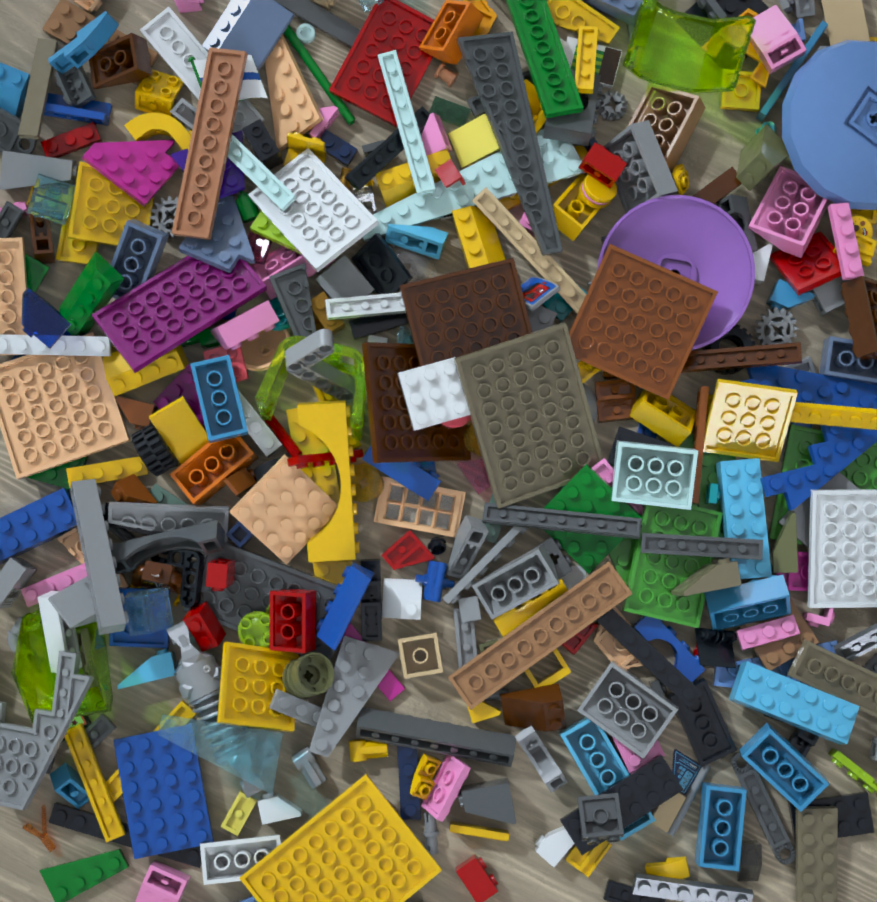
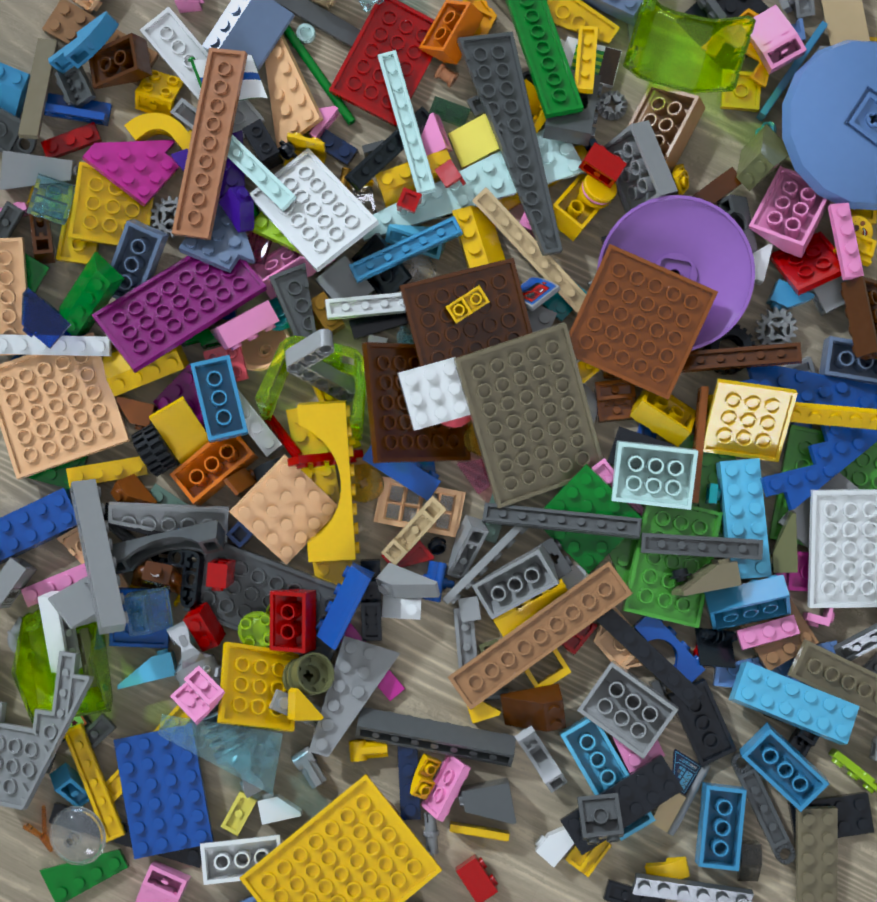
(84, 830): none -> clear dish
(198, 695): none -> bright pink slope
(239, 208): none -> dark purple slope
(287, 150): none -> black plate
(300, 707): none -> yellow slope
(405, 249): none -> dark azure tile
(405, 584): none -> light grey slope
(409, 200): none -> red panel
(414, 530): none -> tan slope
(420, 655): tan brick -> none
(467, 304): none -> yellow slope
(680, 574): none -> black plate

